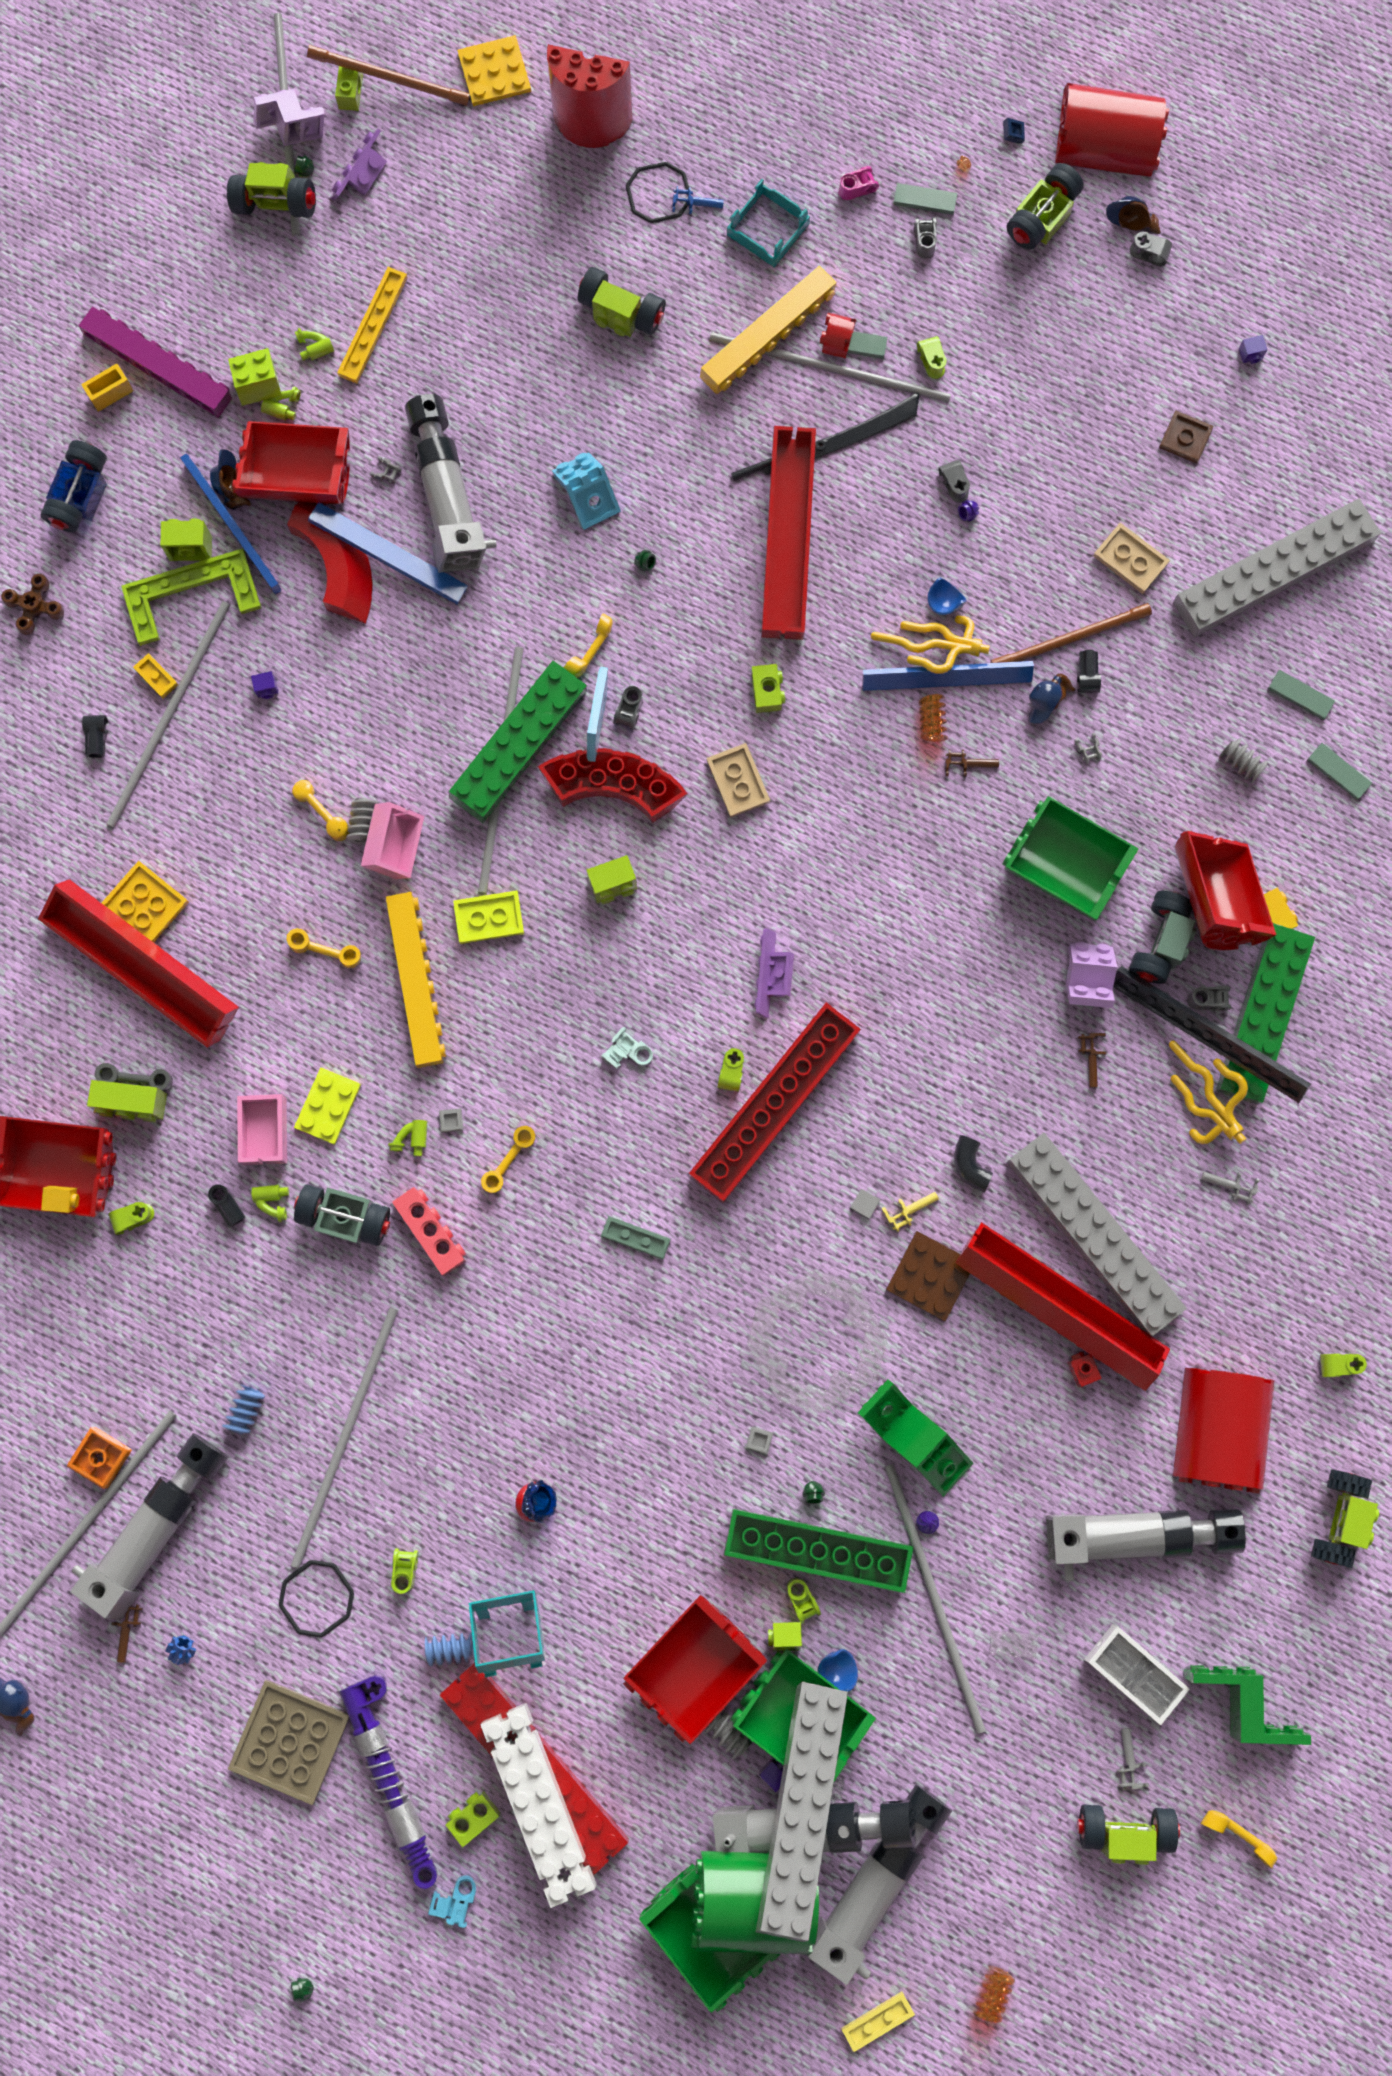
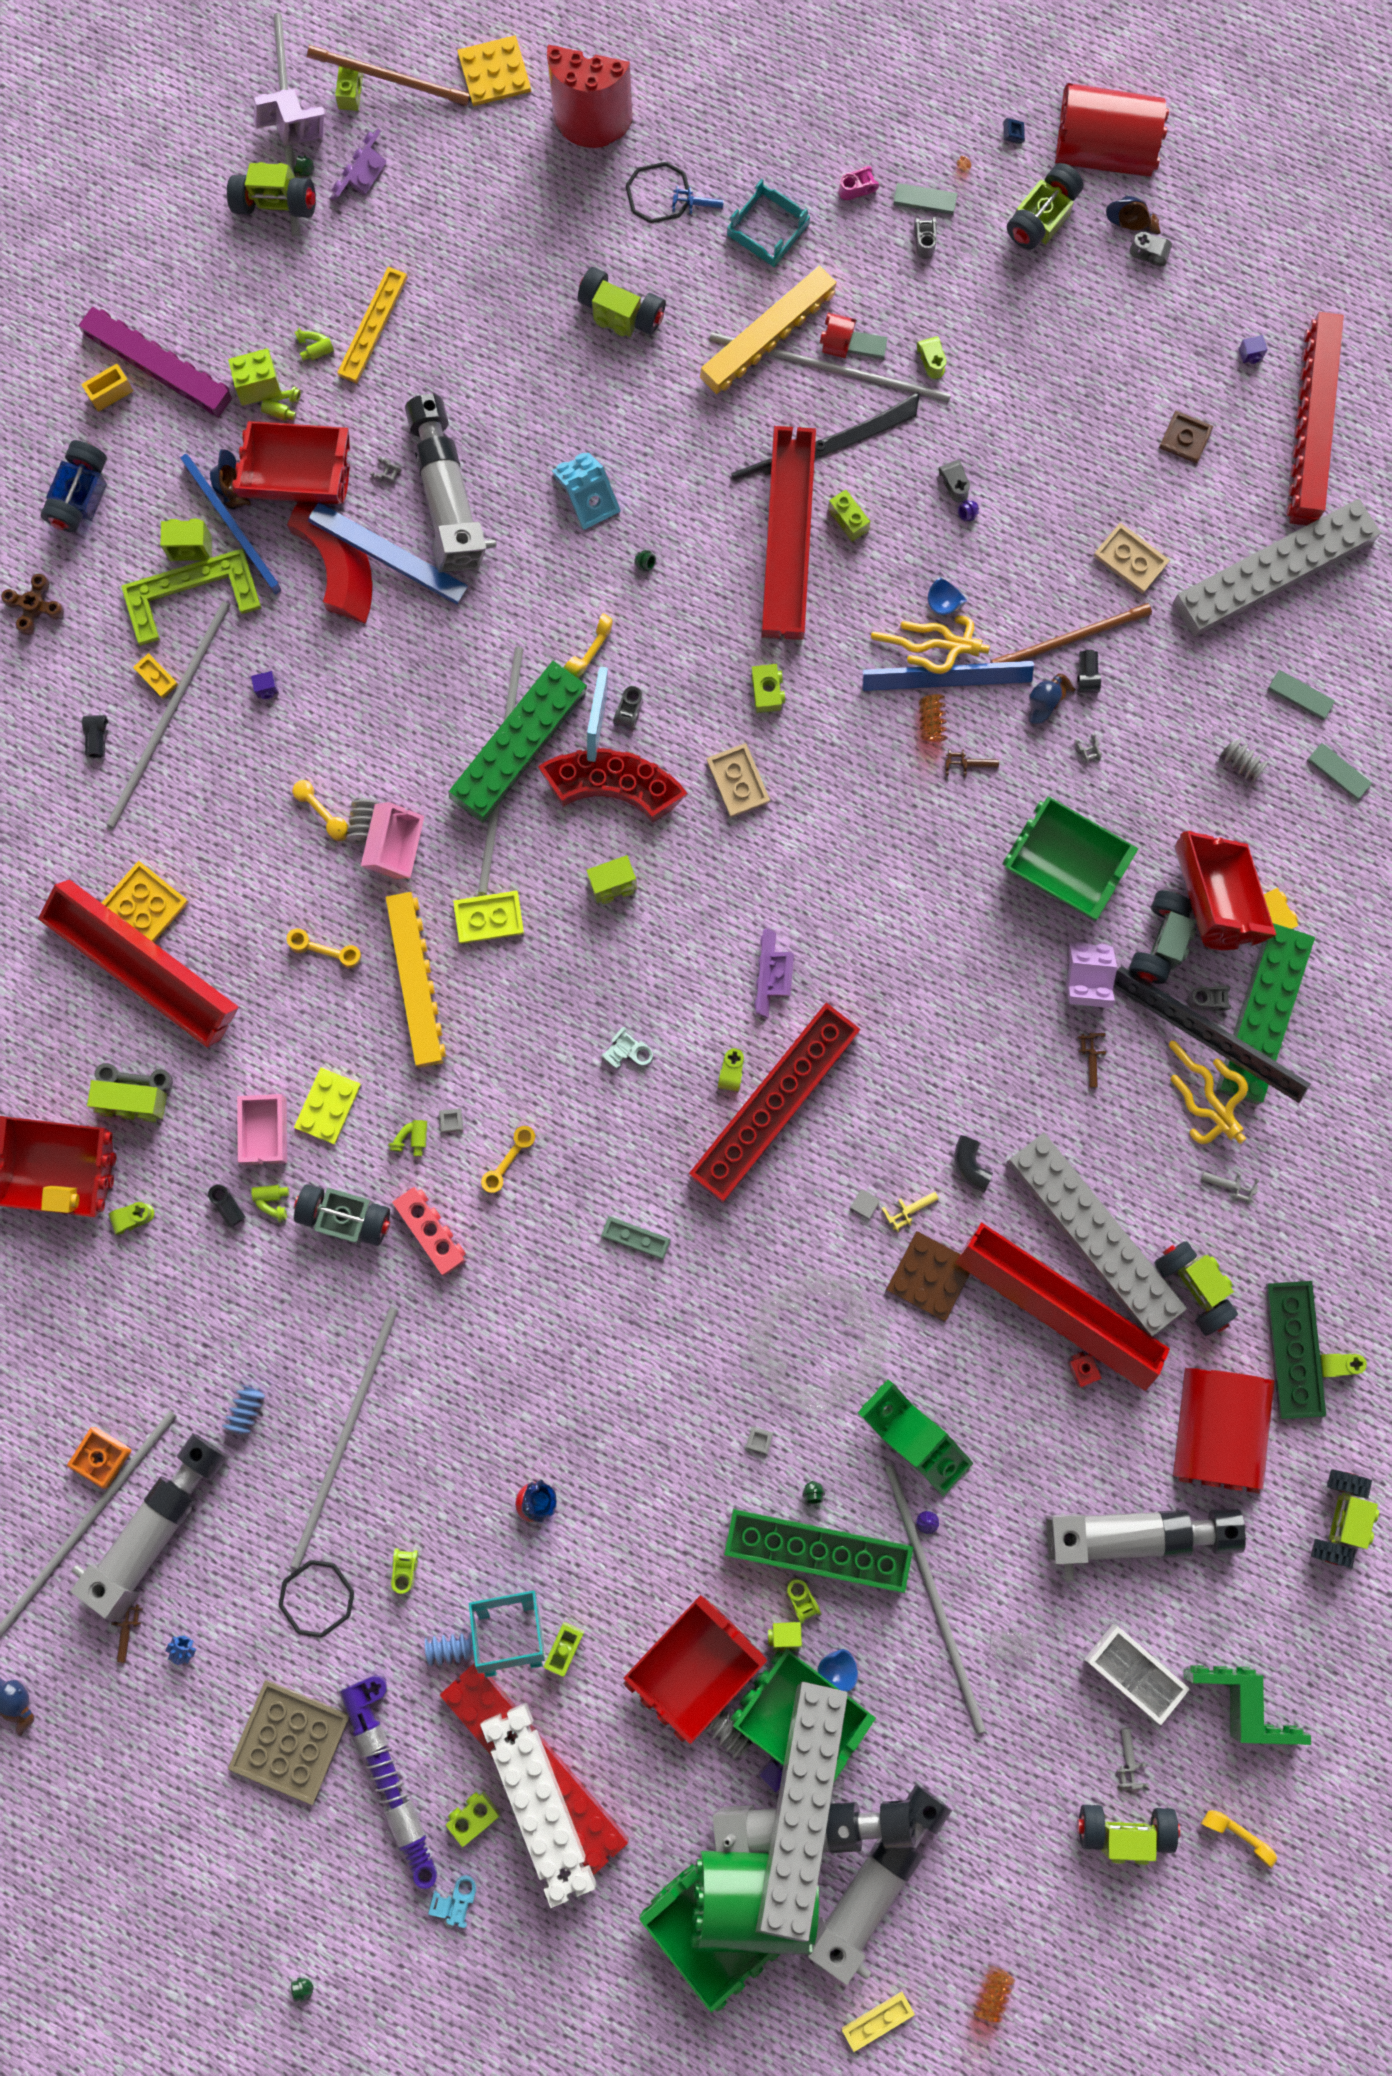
(563, 1649): none -> lime brick
(849, 515): none -> lime brick
(1203, 1282): none -> brick
(1295, 1350): none -> dark green plate
(1315, 419): none -> piece

